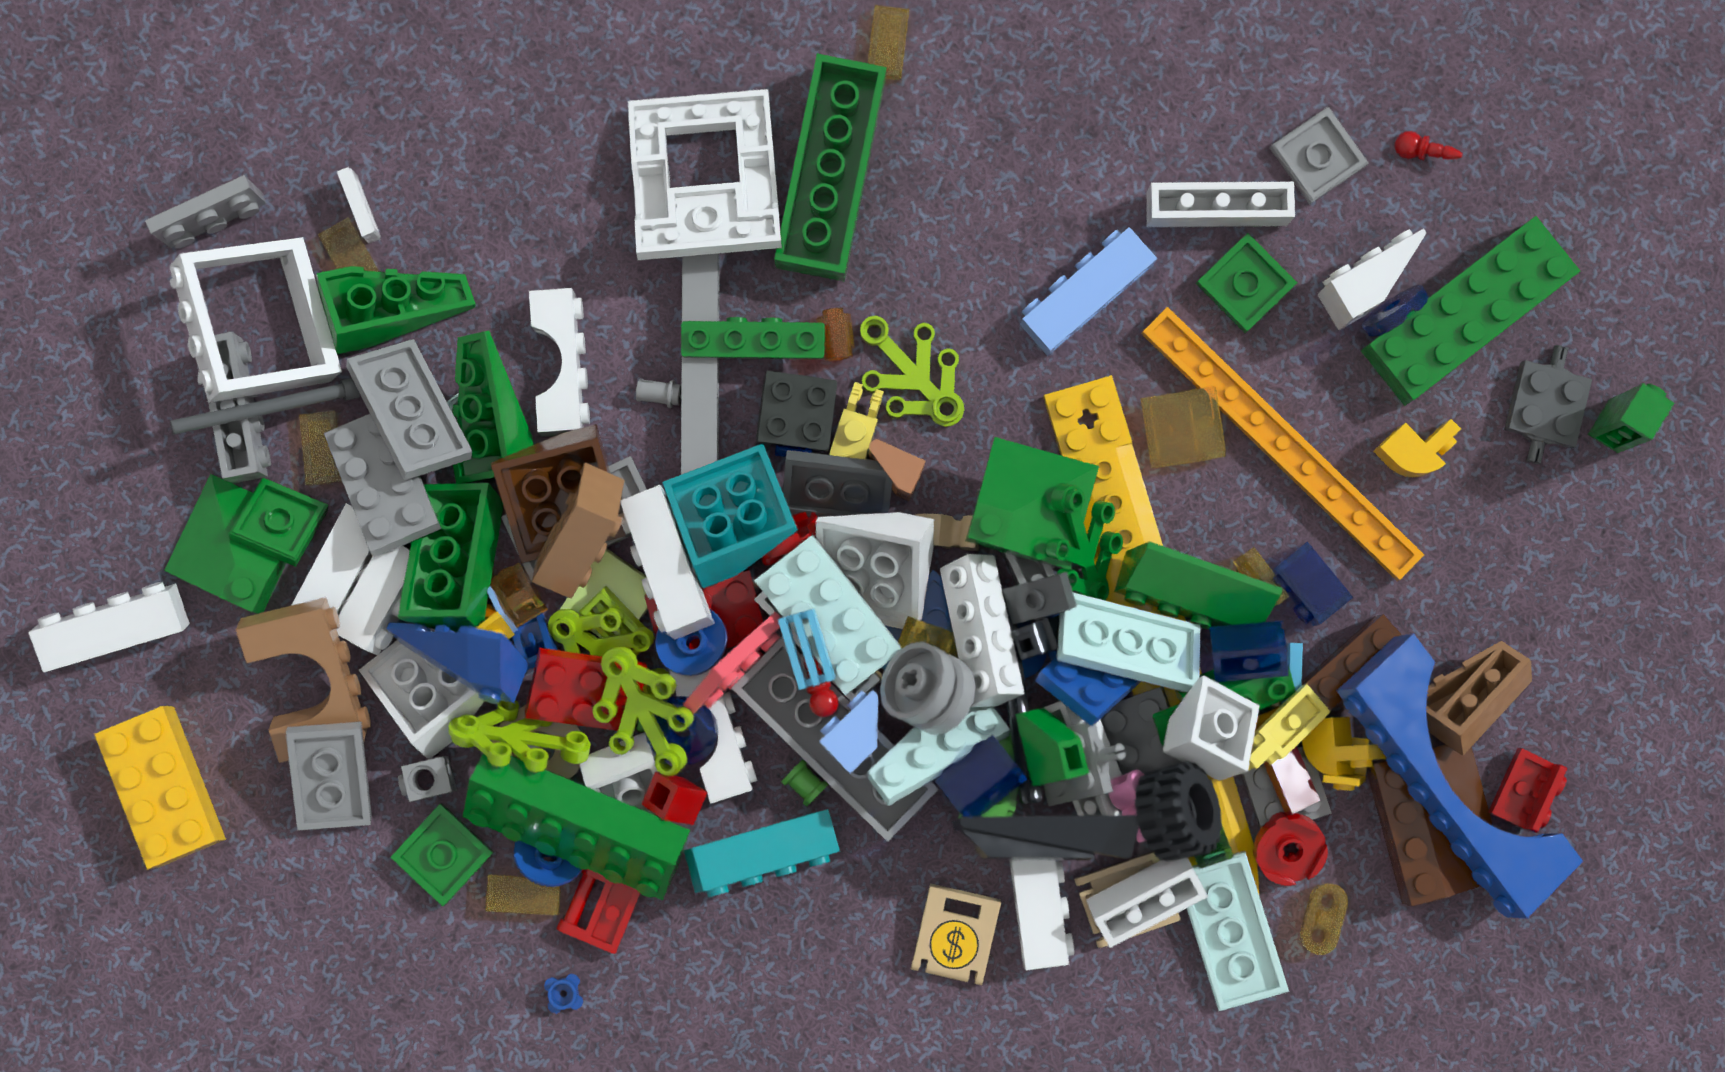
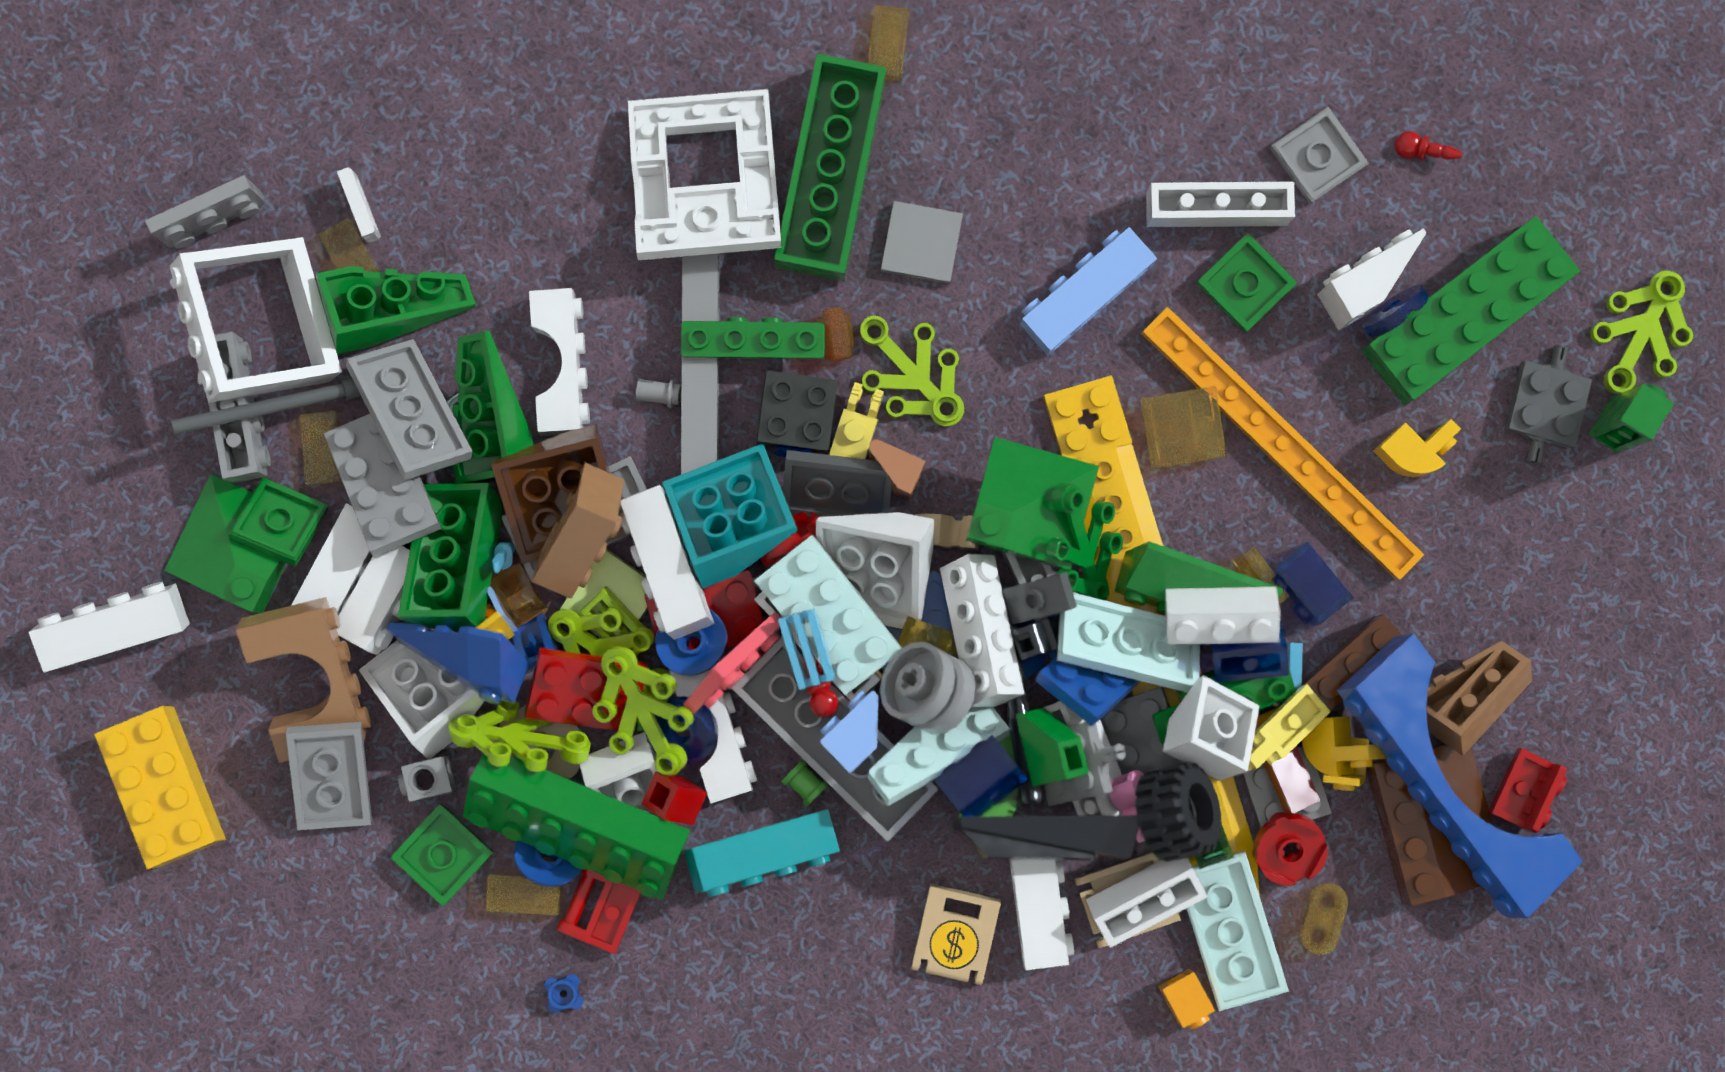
(503, 556): none -> medium azure piece
(921, 242): none -> light grey tile
(1187, 1000): none -> light orange brick
(1222, 615): none -> white brick
(1646, 327): none -> lime plant

